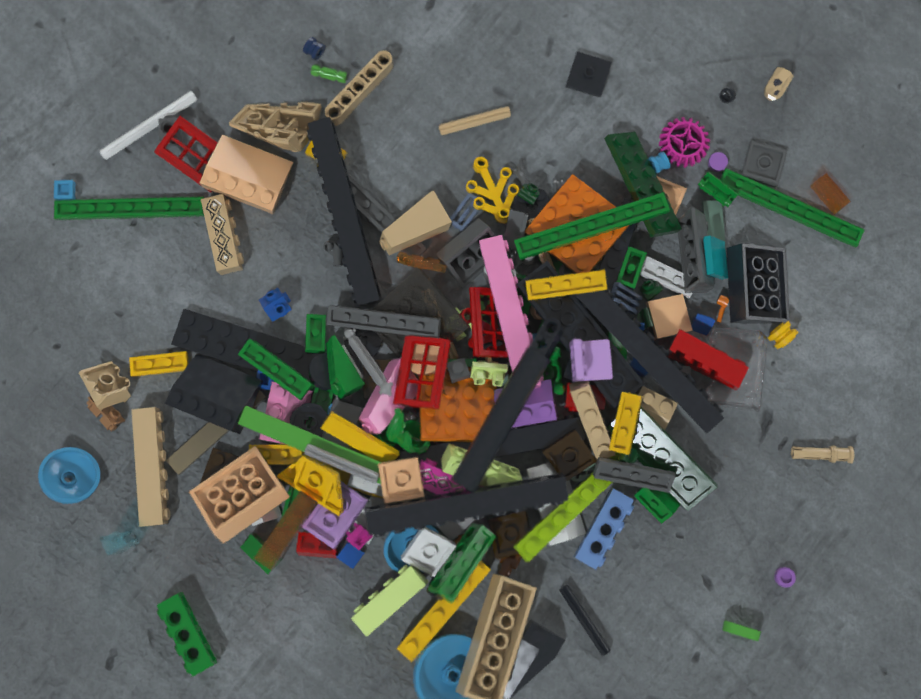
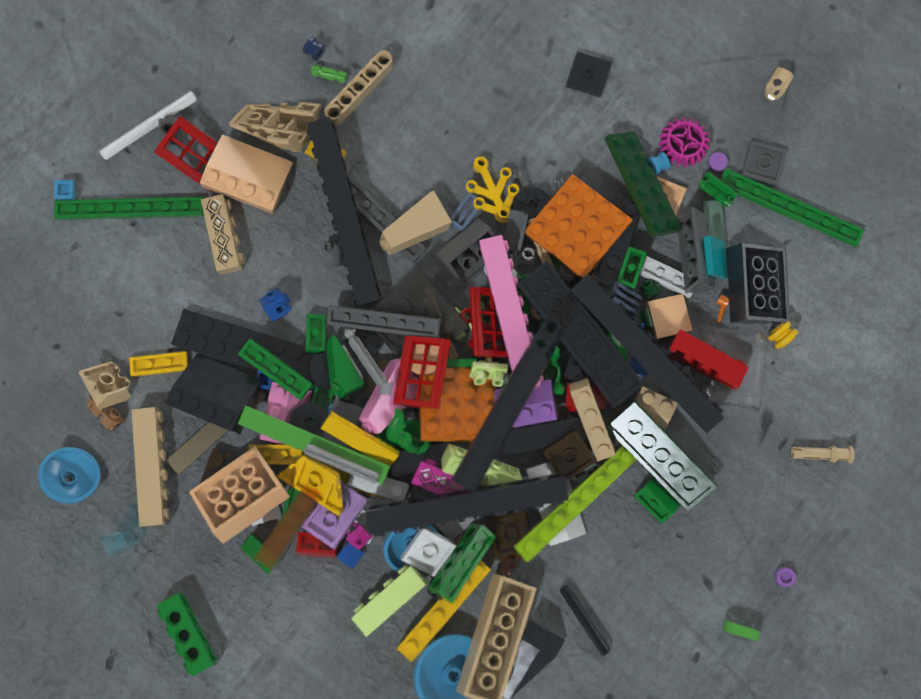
(401, 480): light nougat tile -> none
(420, 262): clear orange plate -> none
(458, 370): dark grey plate -> none
(474, 120): tan axle -> none
(529, 193): dark green plate -> none
(566, 285): yellow tile -> none
(584, 552): medium blue brick -> none
(590, 360): lavender bracket -> none
(592, 226): green plate -> none
(625, 423): yellow plate -> none
(631, 458): dark green plate -> none
(634, 474): dark grey plate -> none
(702, 324): blue slope -> none
(725, 97): black hinge -> none
(830, 193): clear orange panel -> none

